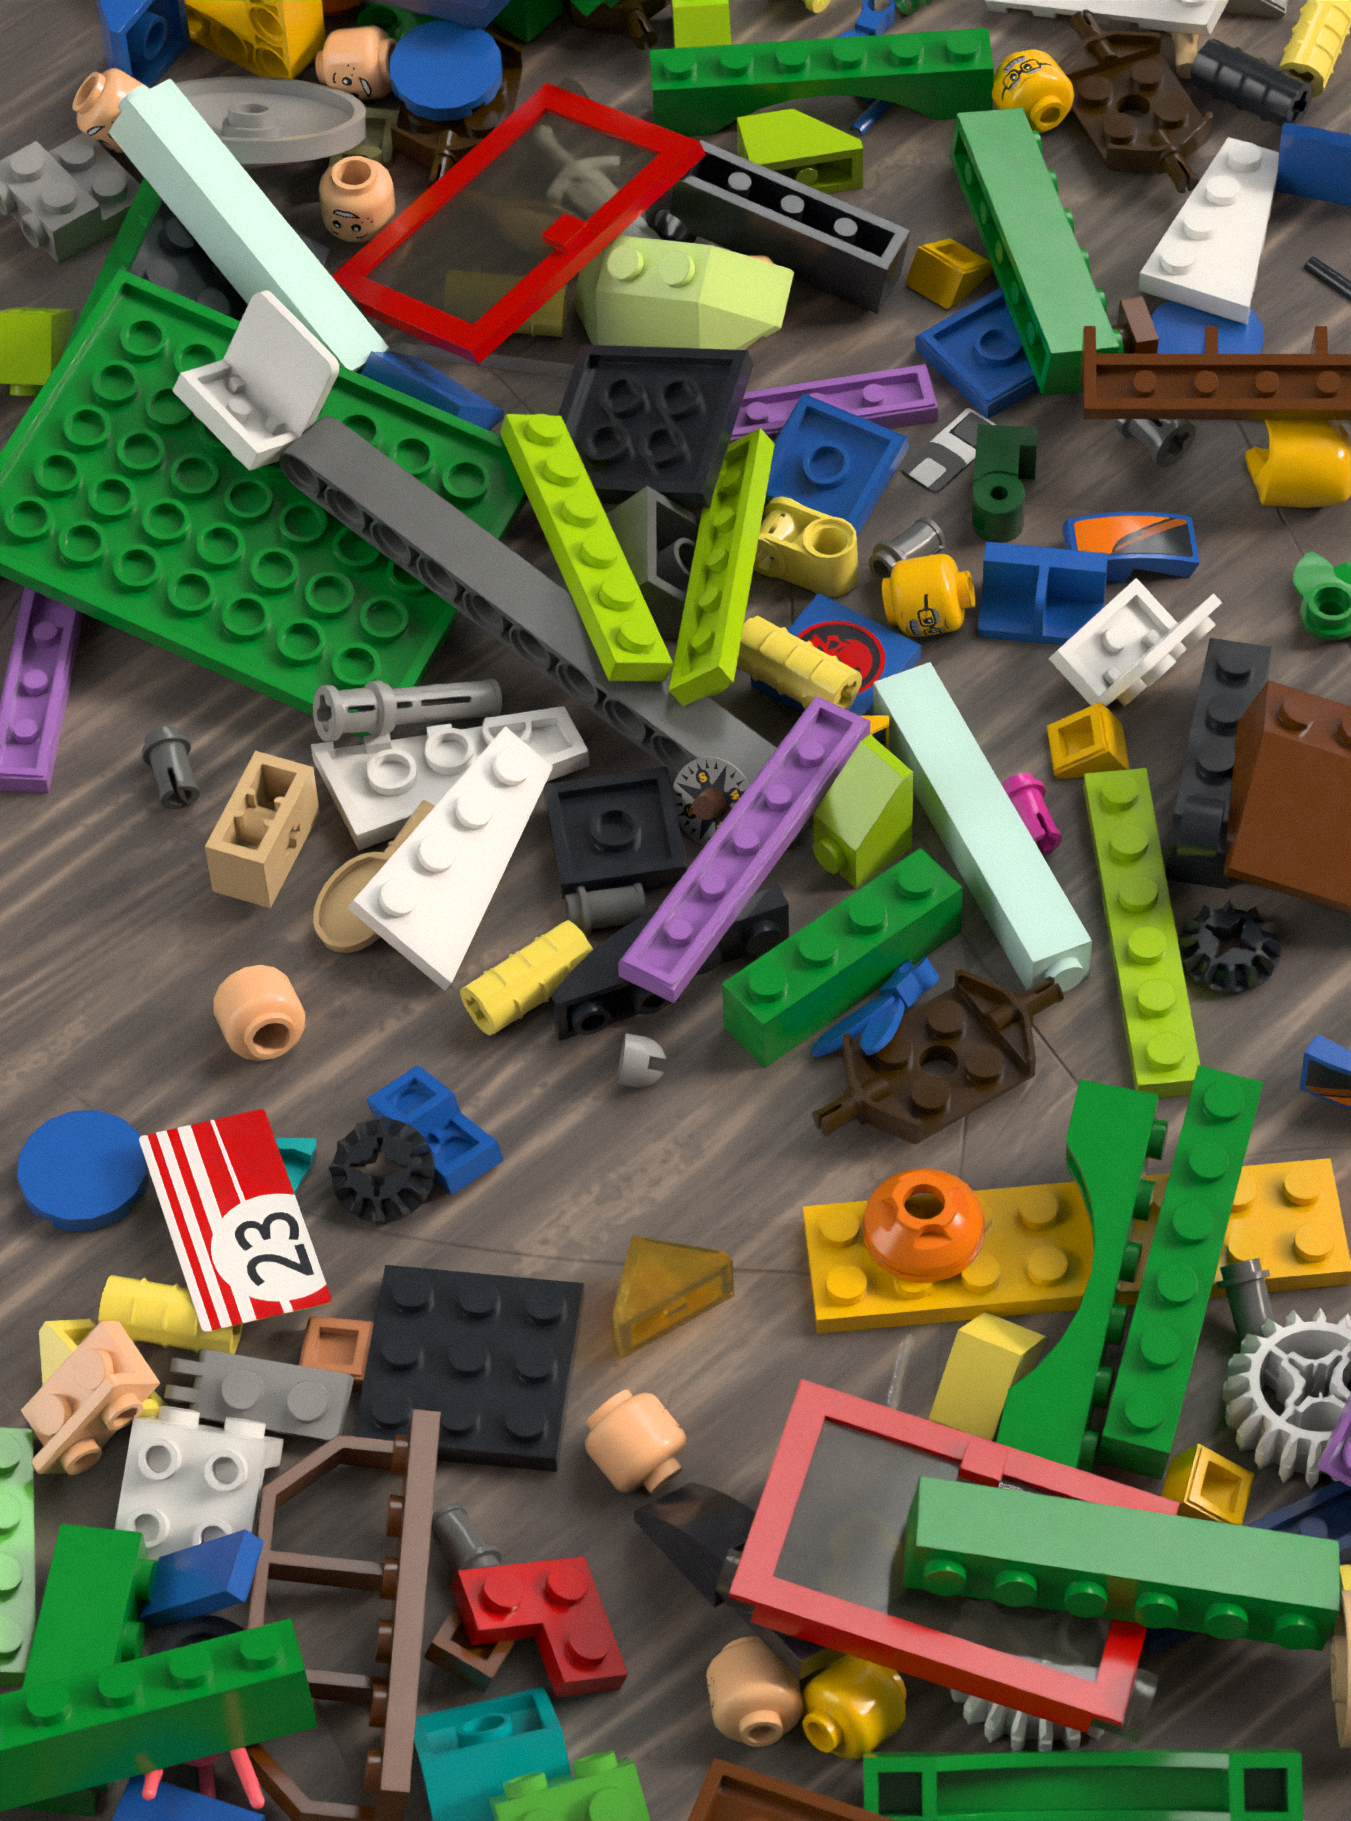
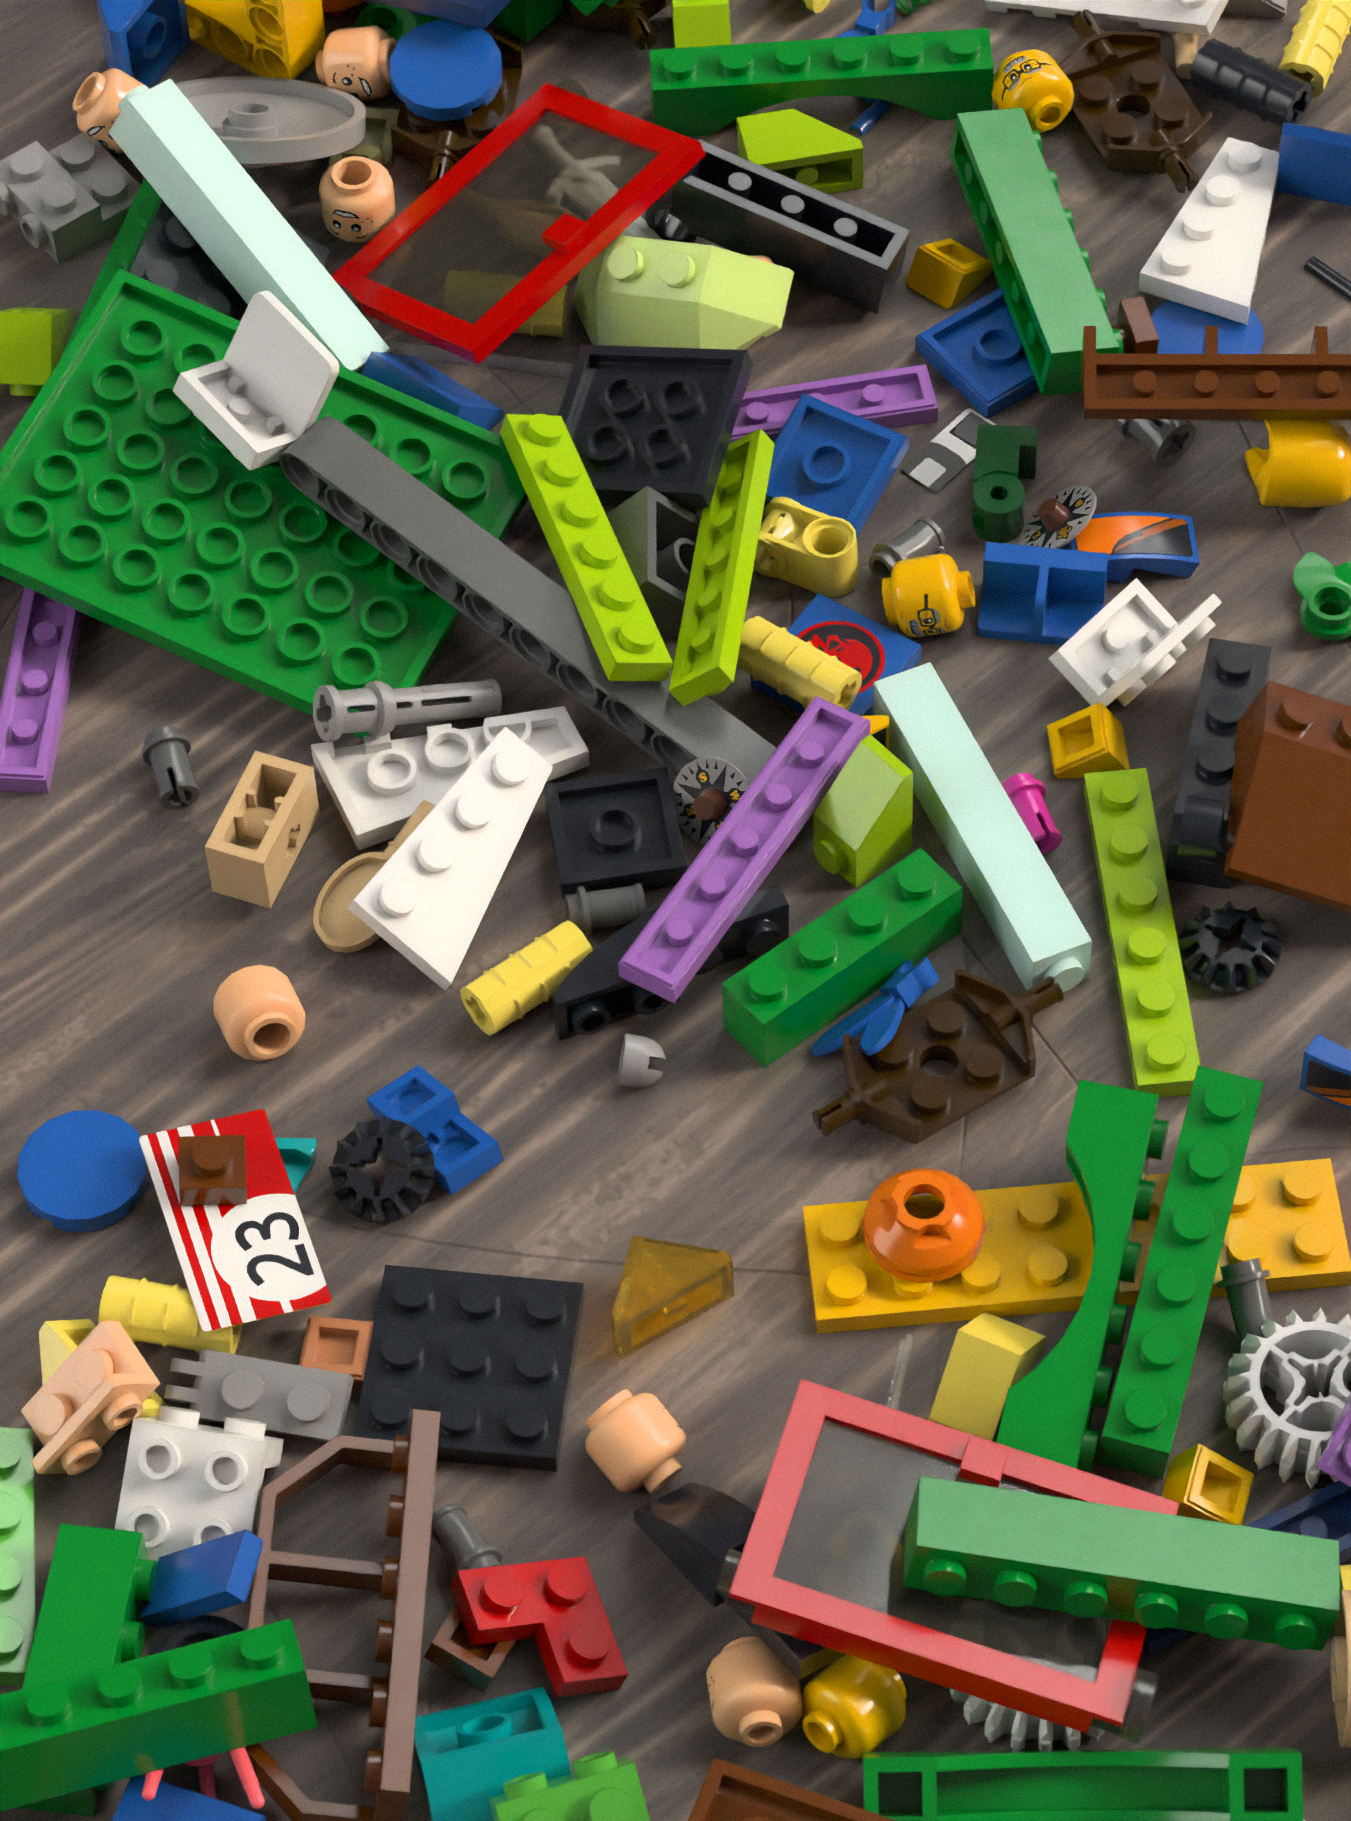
(212, 1170): none -> reddish brown plate
(1060, 518): none -> piece

